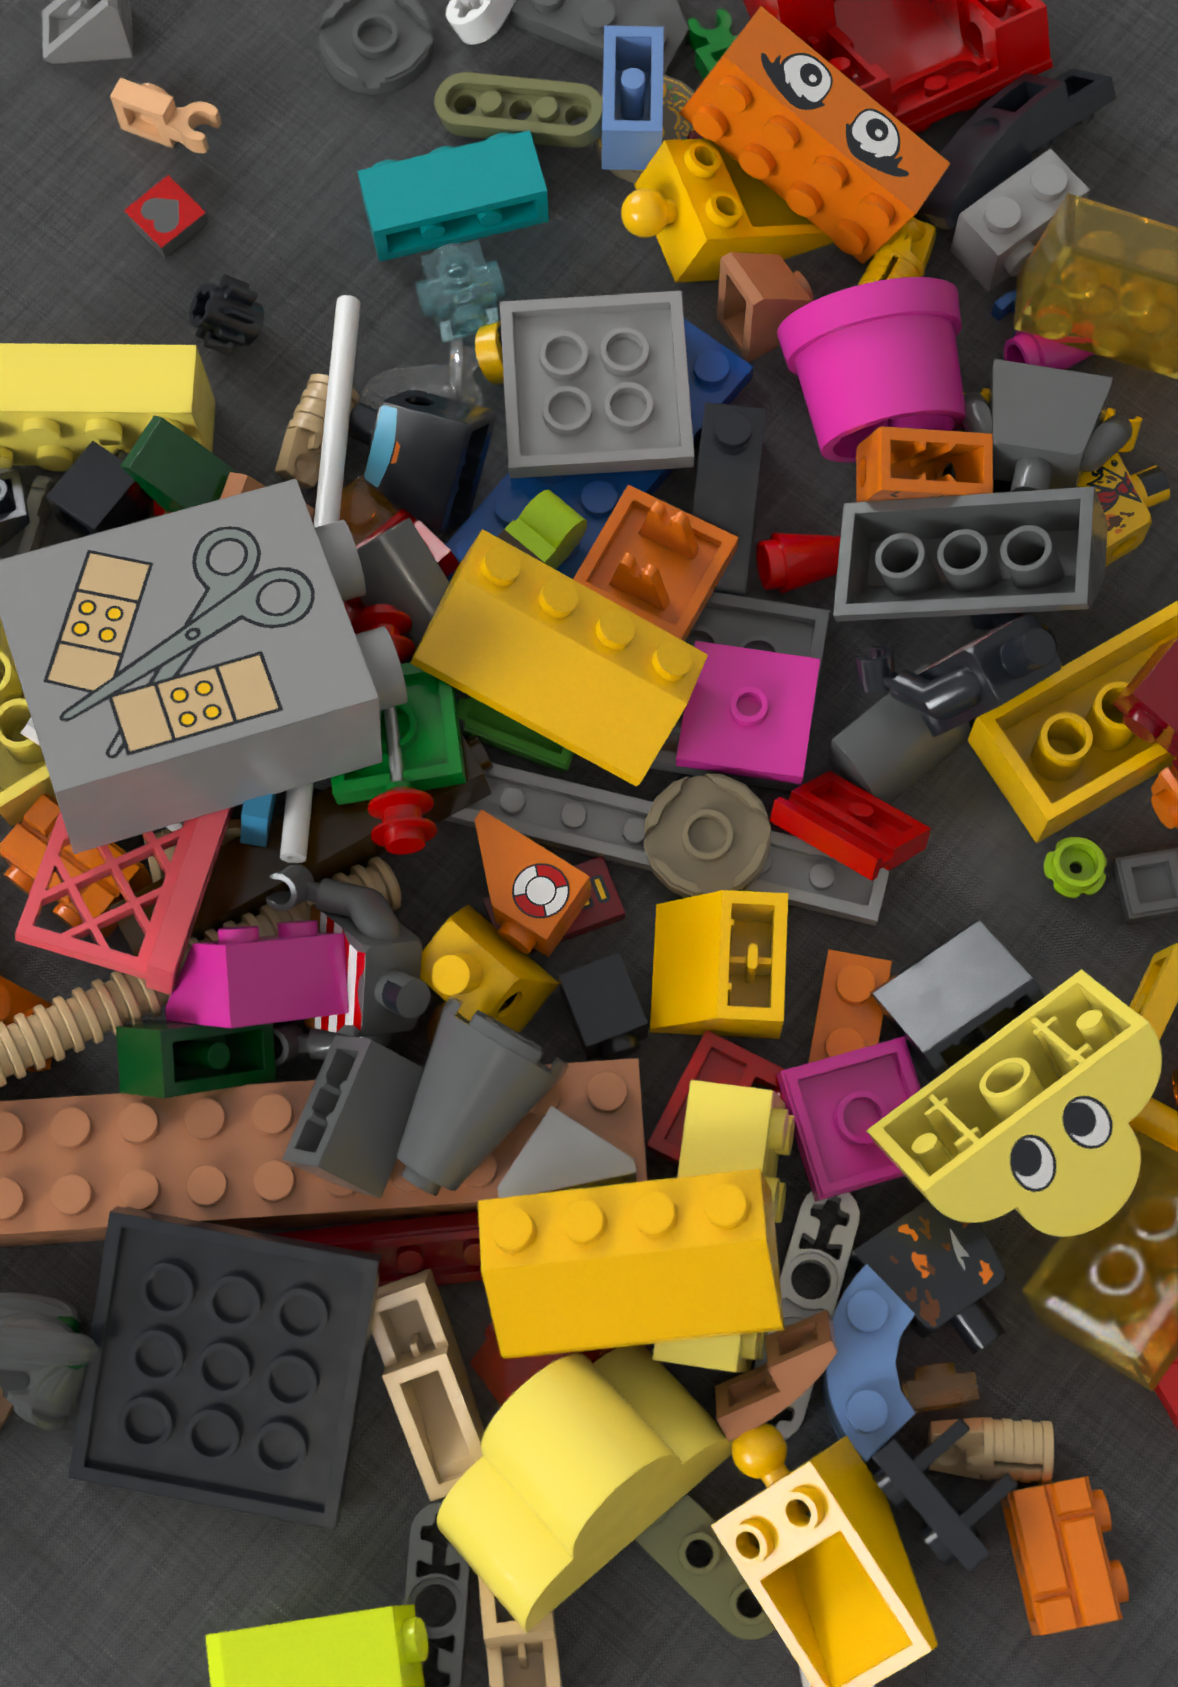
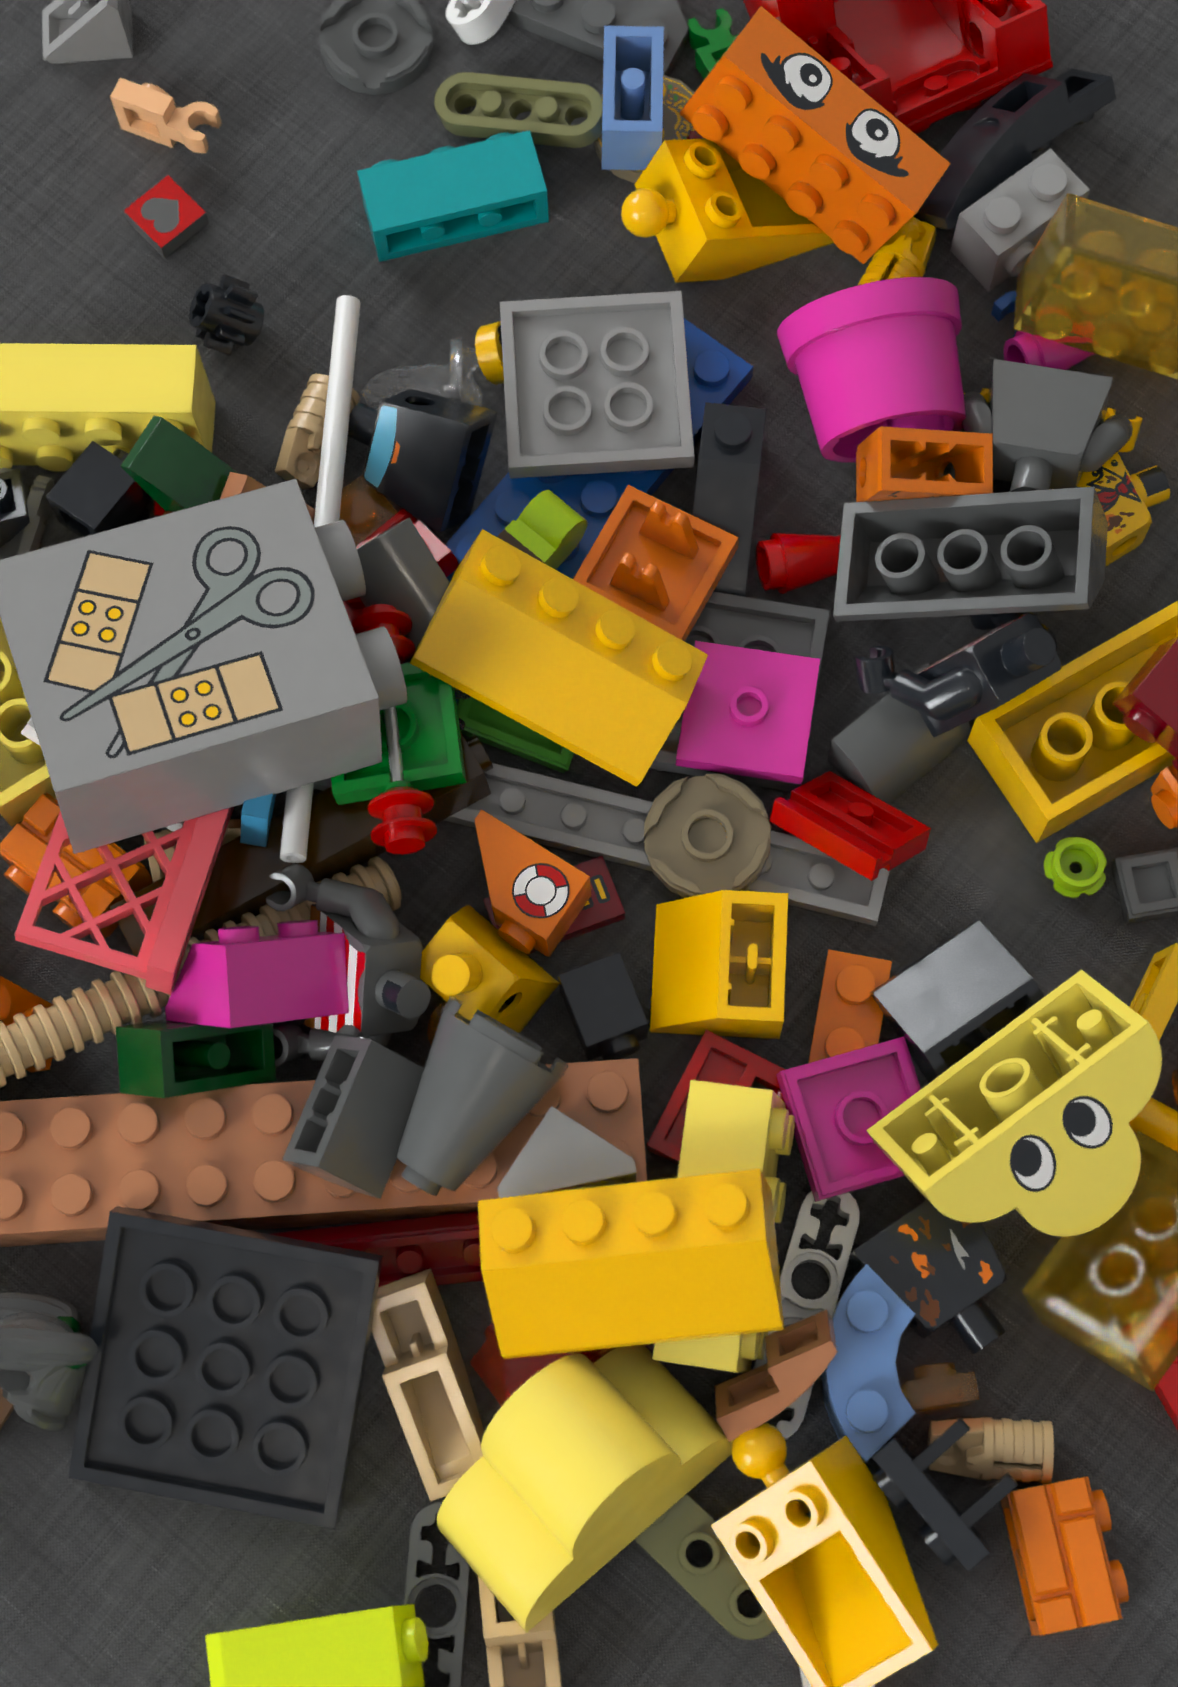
(459, 289): clear light blue brick -> none
(756, 298): nougat slope -> none

